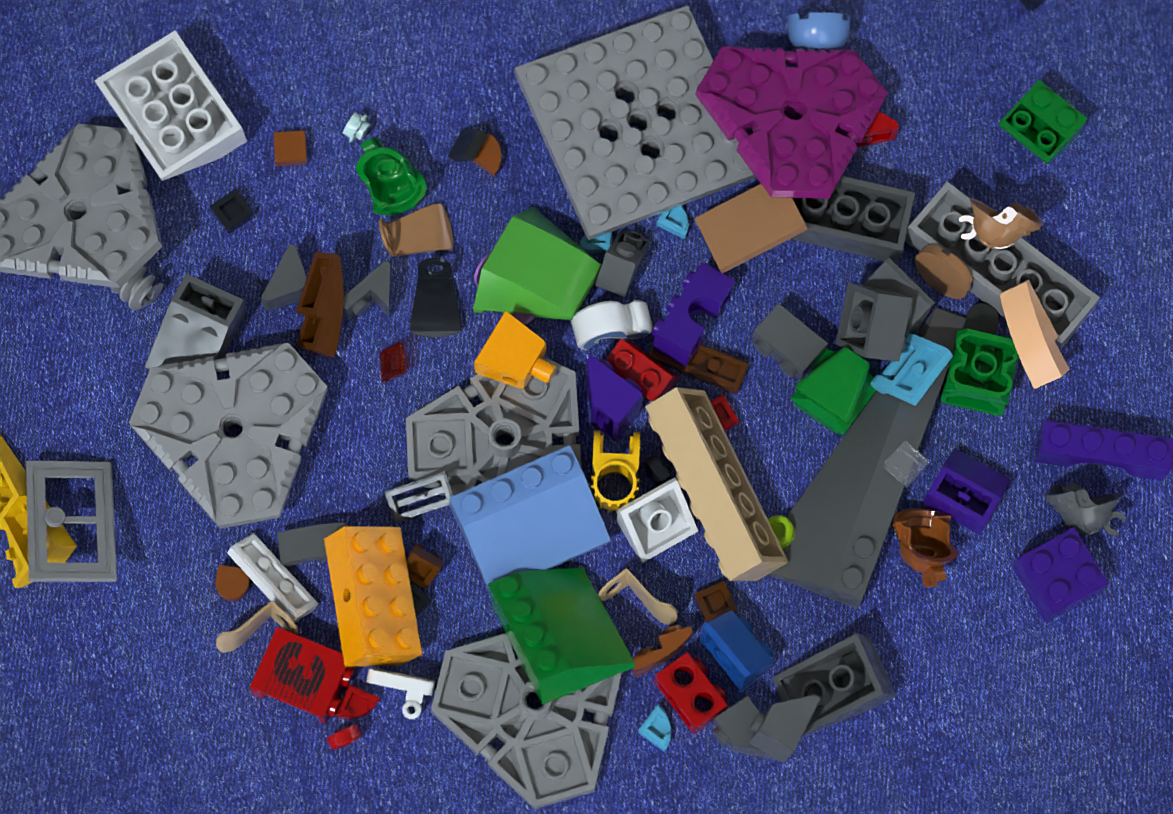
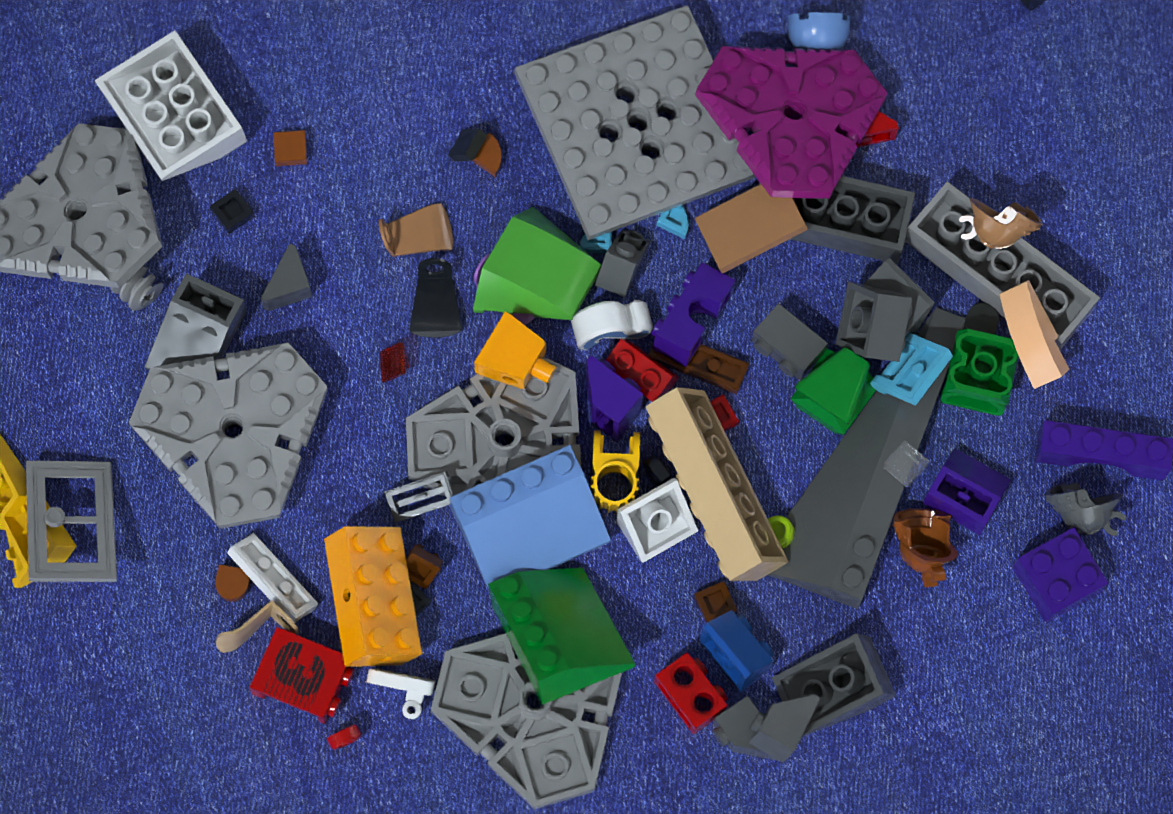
(305, 543): dark grey slope -> none
(322, 306): reddish brown slope -> none
(356, 703): red tile -> none
(357, 127): light aqua plate -> none
(373, 287): dark grey slope -> none
(390, 178): green helmet -> none
(657, 728): medium azure tile -> none
(661, 611): tan piece -> none
(669, 645): dark orange slope -> none
(944, 272): medium nougat tile -> none
(1043, 122): green slope -> none

